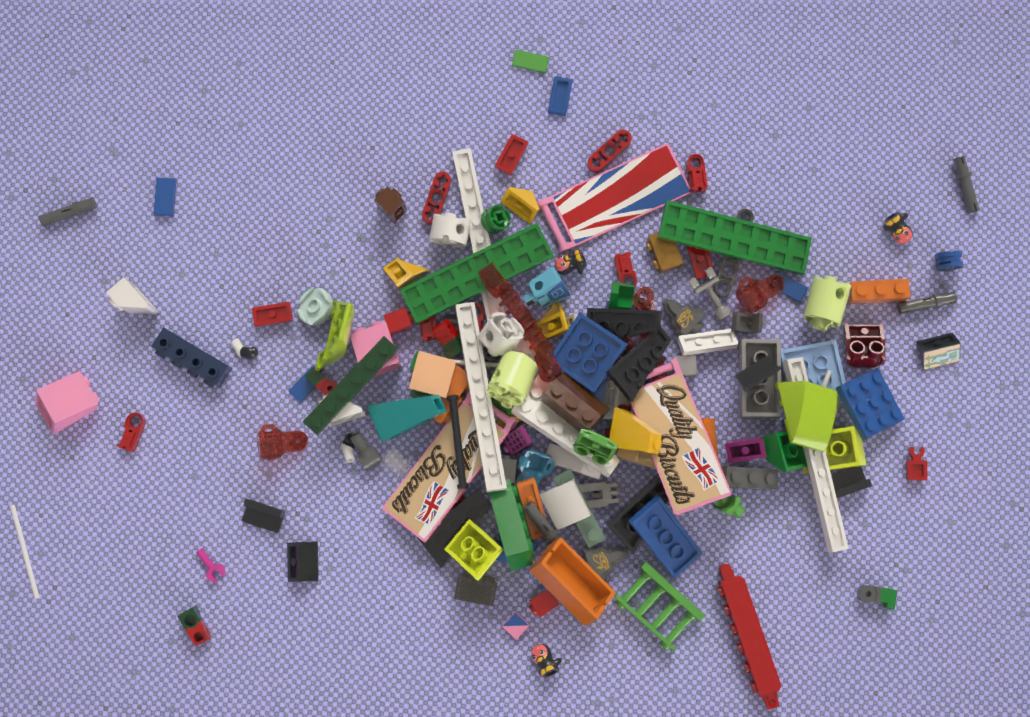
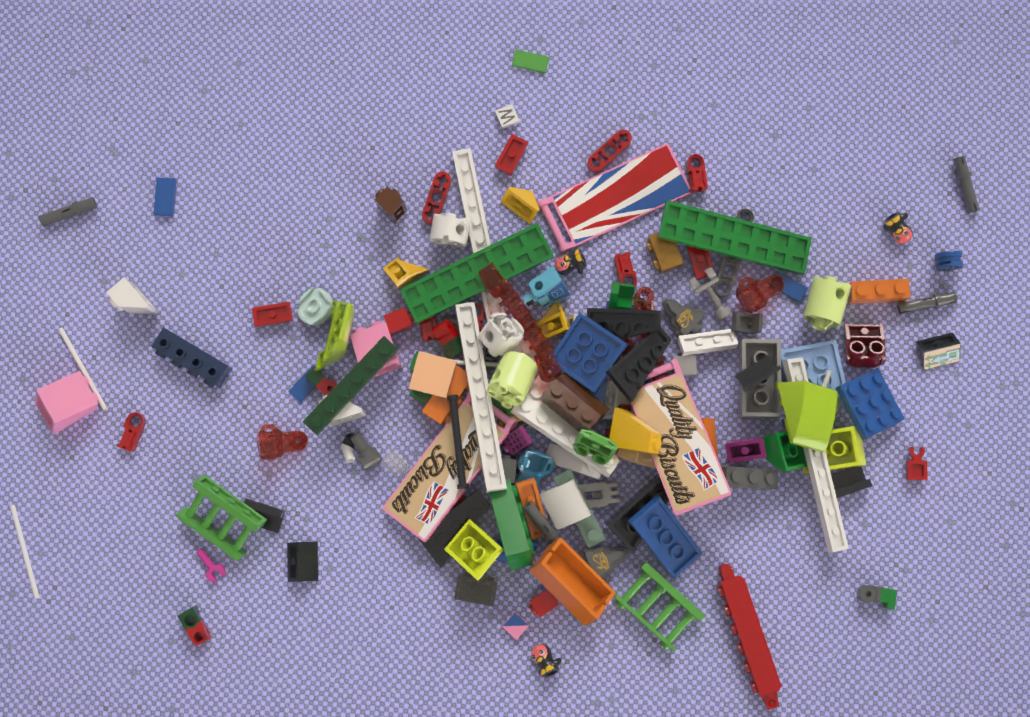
(81, 366): none -> white axle
(237, 510): none -> bright green fence
(244, 352): black arm -> none
(404, 415): teal slope -> none
(490, 218): green wheel -> none
(507, 116): none -> white tile
(560, 96): blue tile -> none
(730, 506): bright green hips -> none

